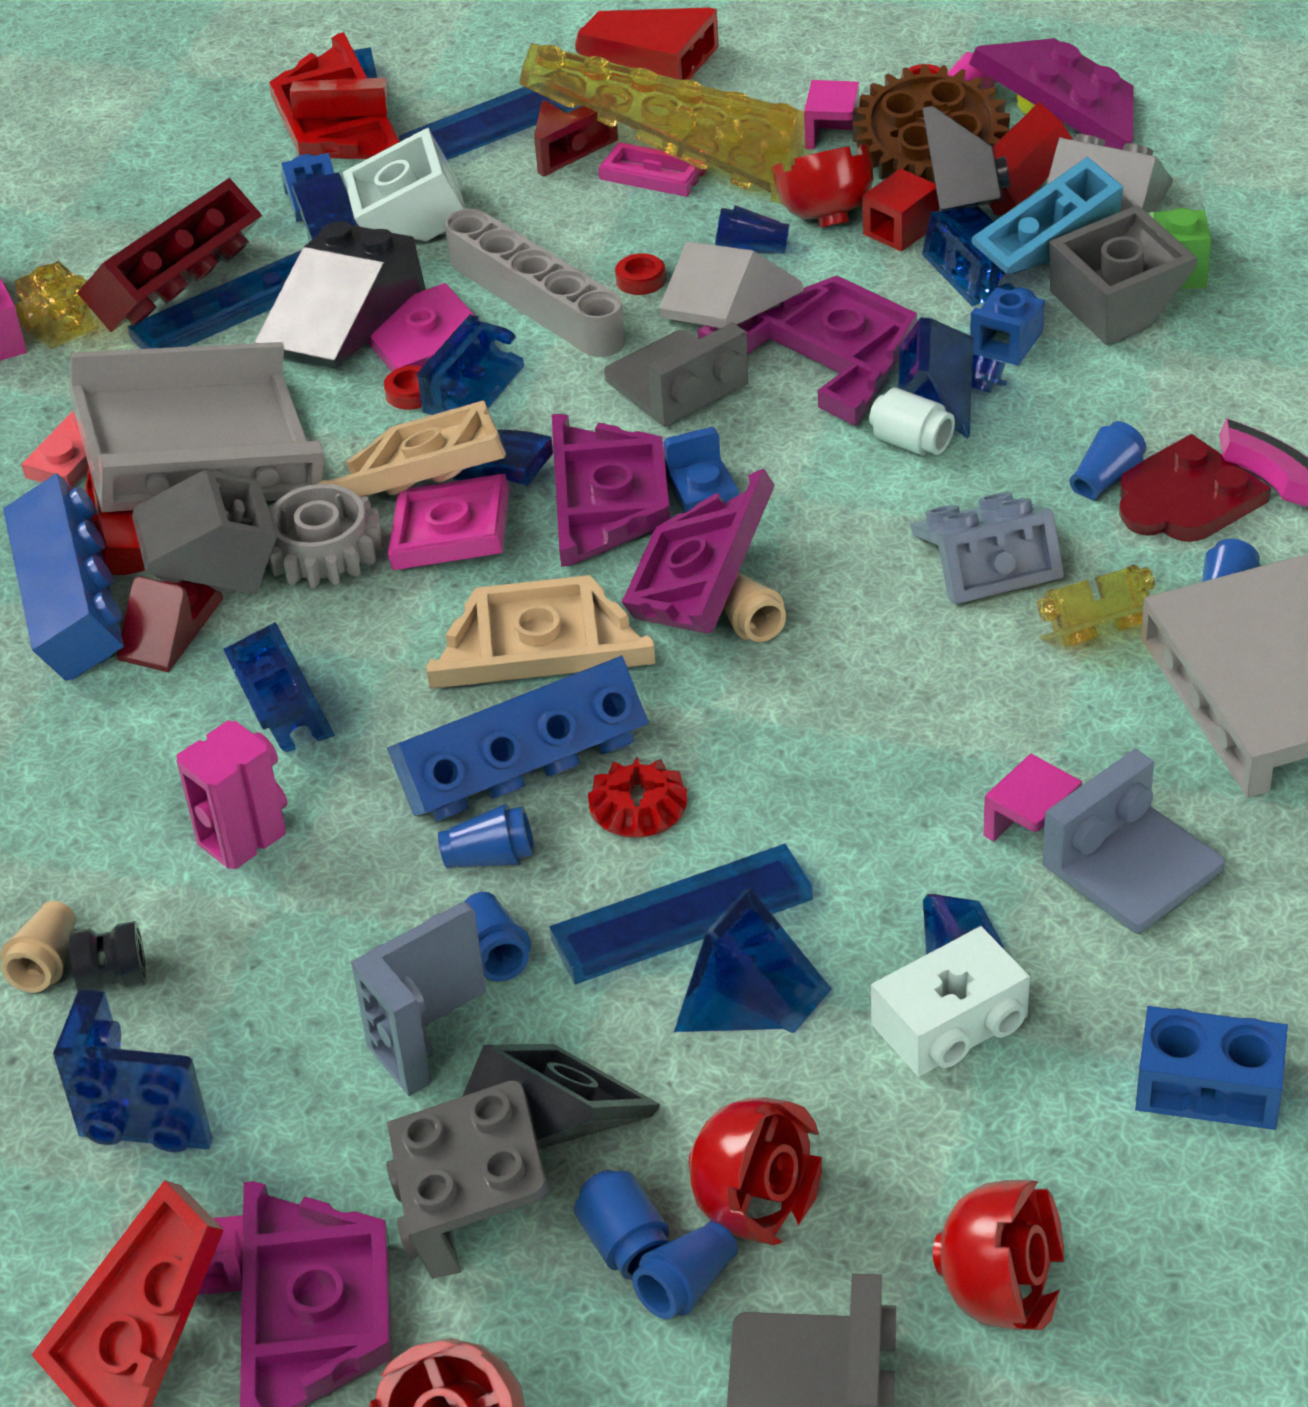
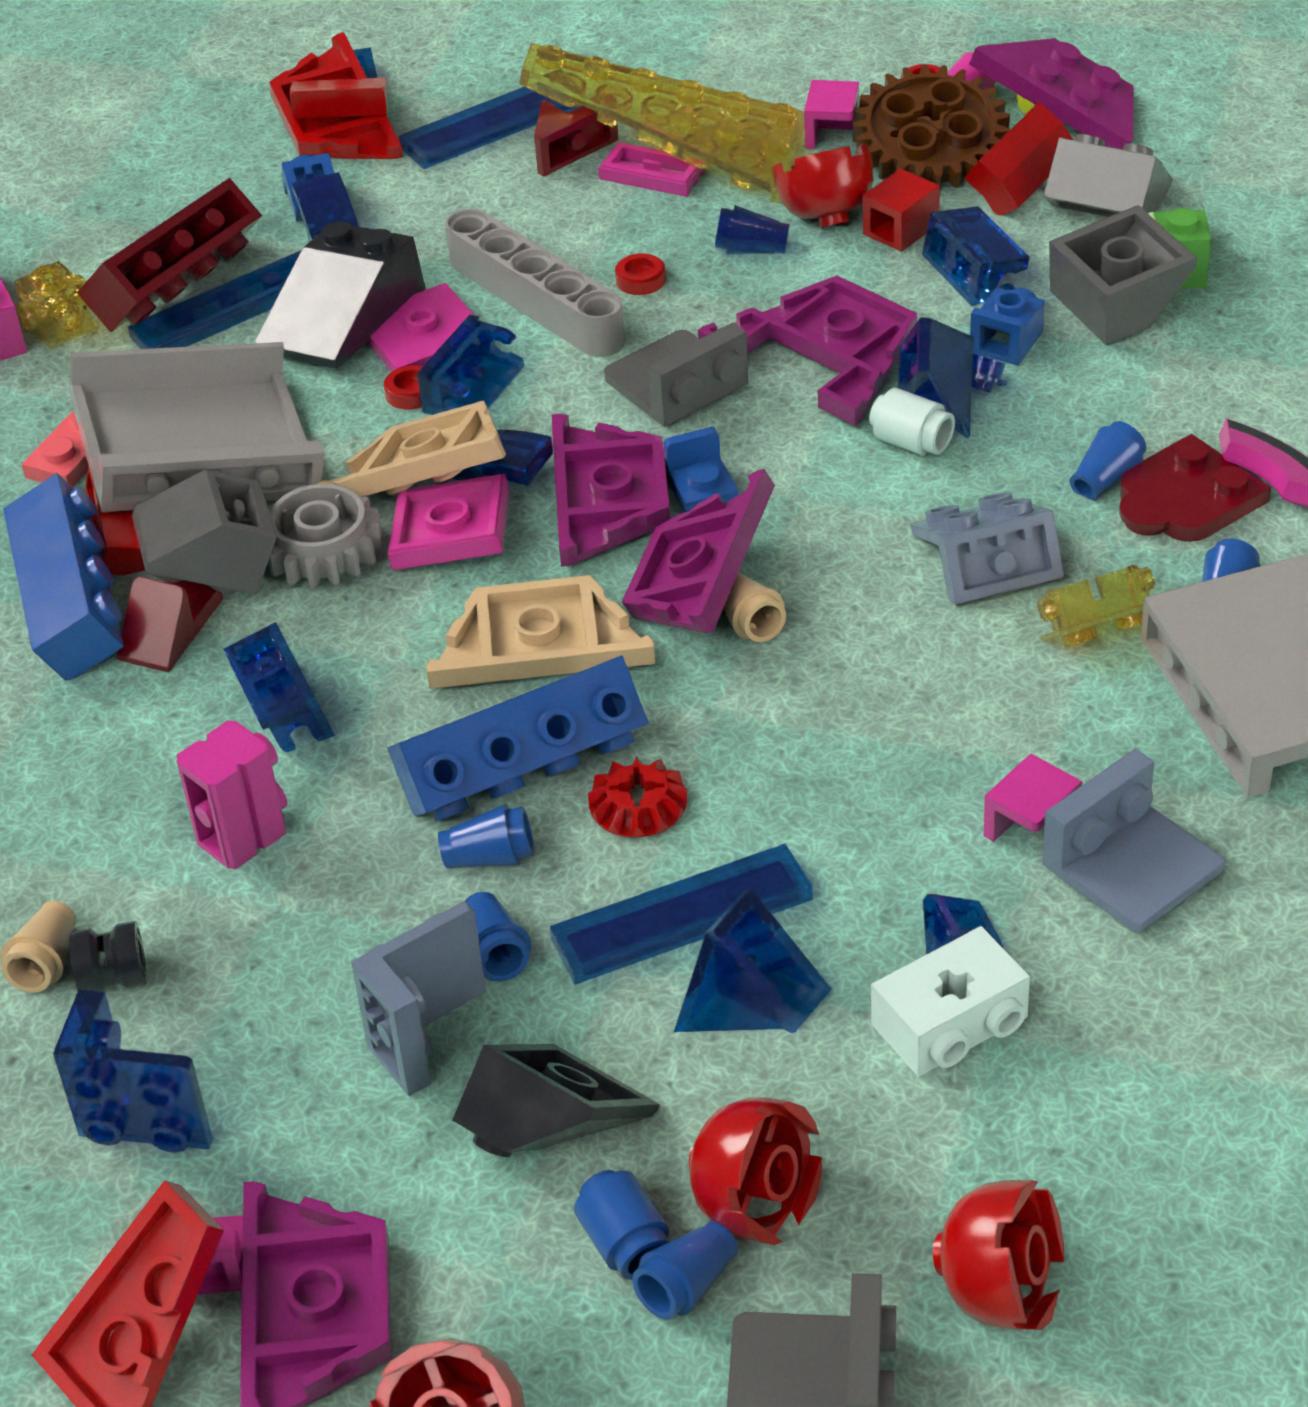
(405, 189): light aqua slope -> none
(462, 1167): dark grey bracket -> none
(660, 40): red slope -> none
(724, 286): light grey slope -> none
(963, 164): slope -> none
(1062, 206): dark azure slope -> none
(1211, 1067): blue brick -> none

